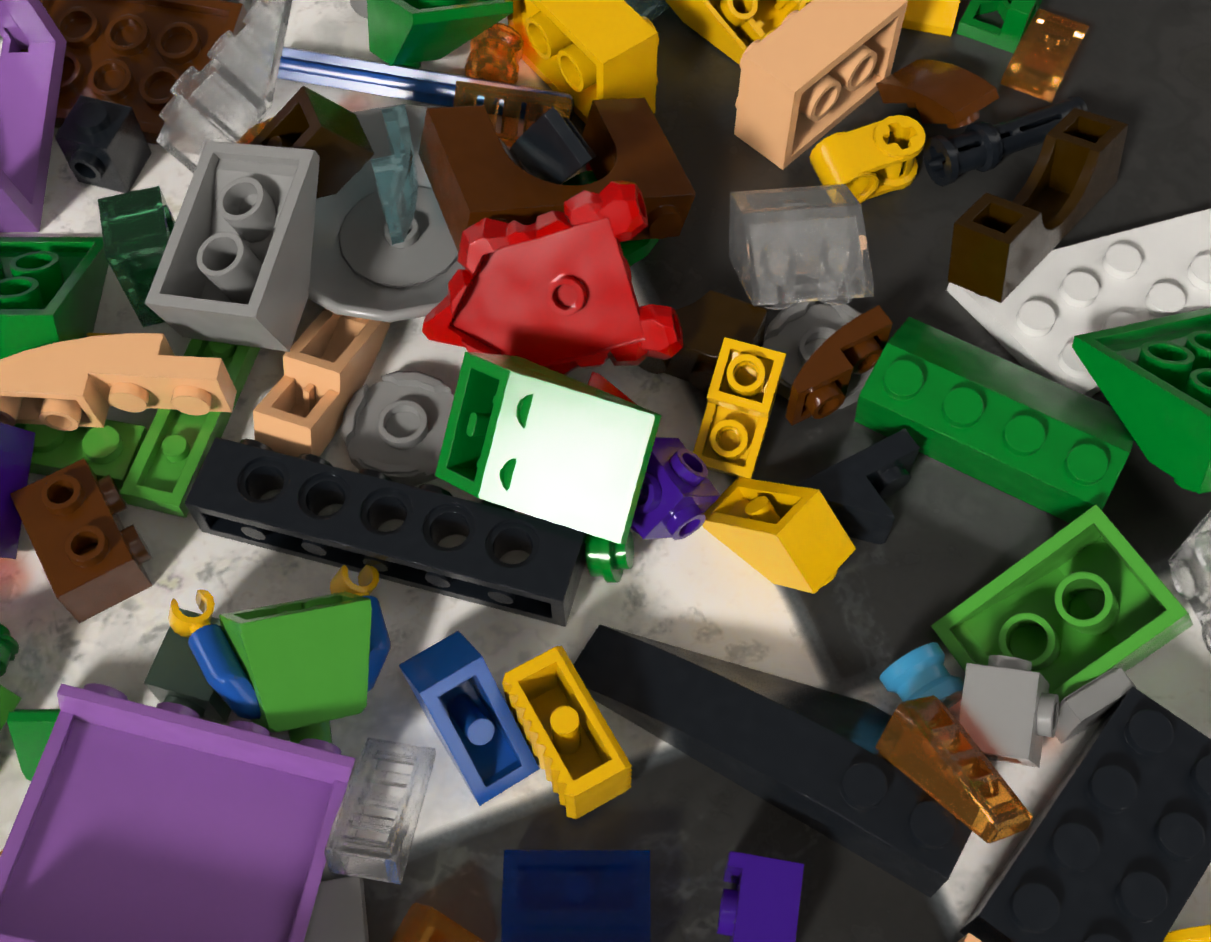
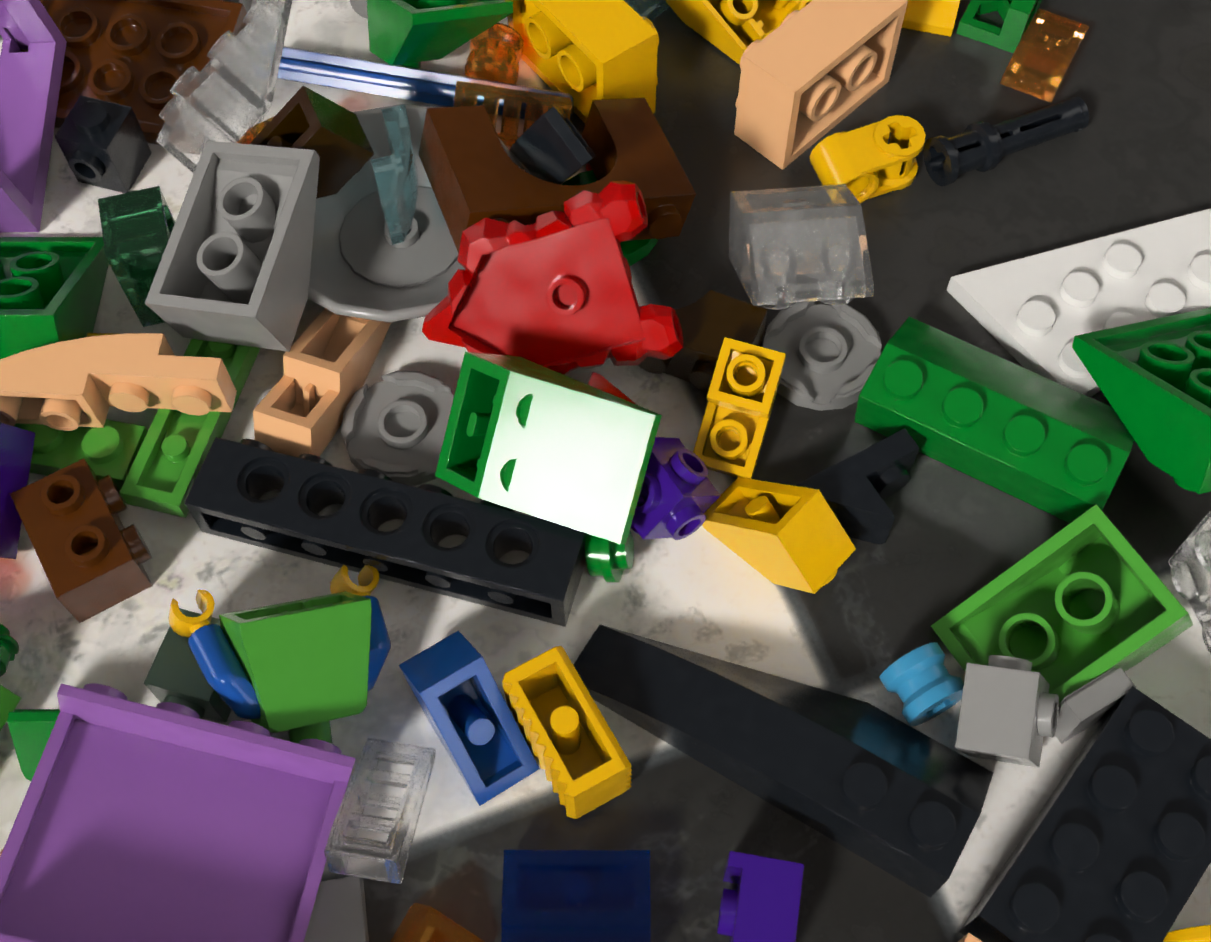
(827, 373): reddish brown slope -> none
(939, 92): reddish brown slope -> none
(949, 766): clear orange slope -> none
(1005, 240): dark brown arch -> none

